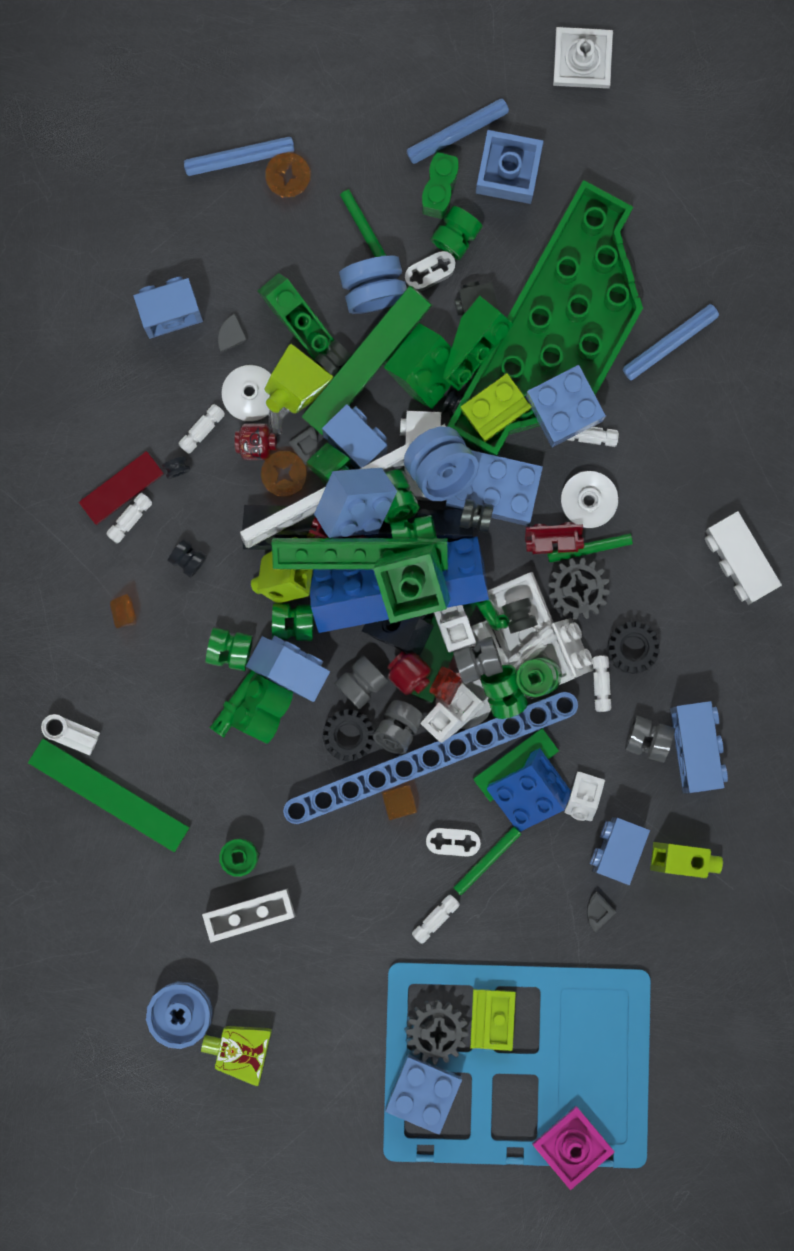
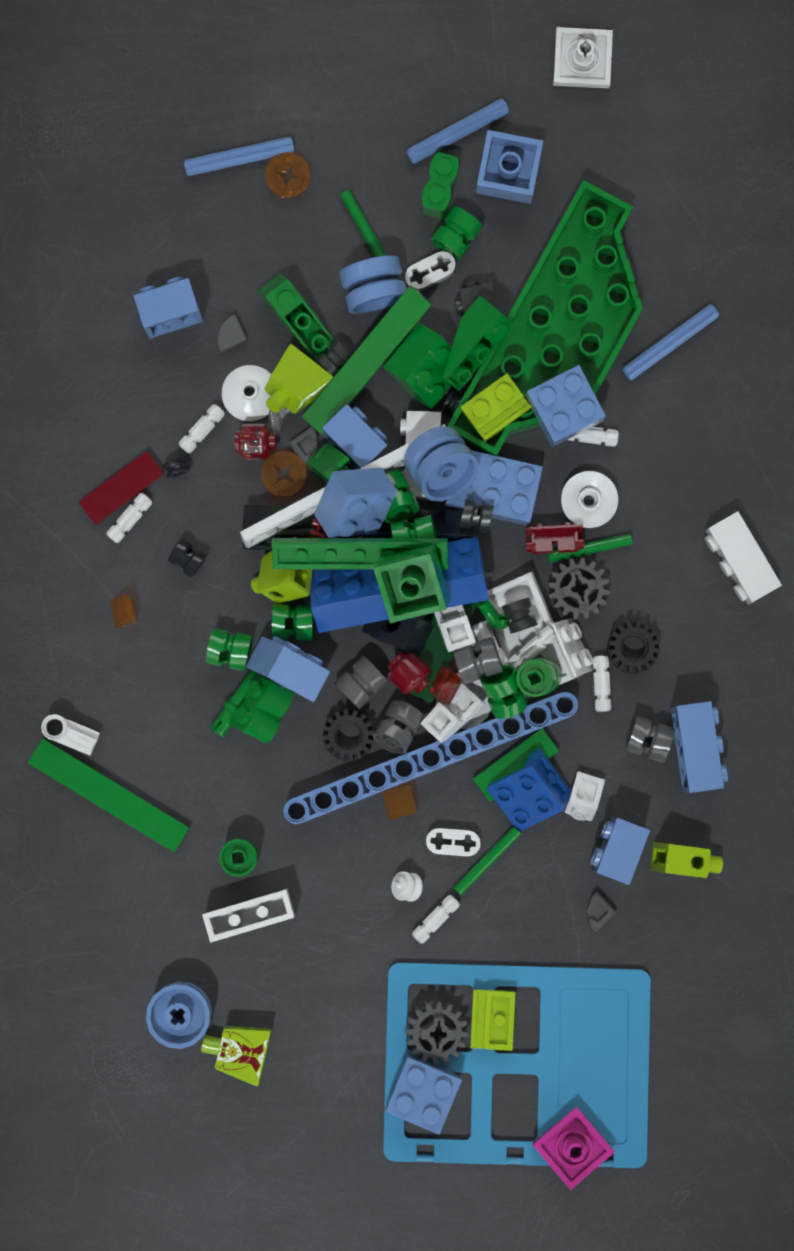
(407, 886): none -> white wheel

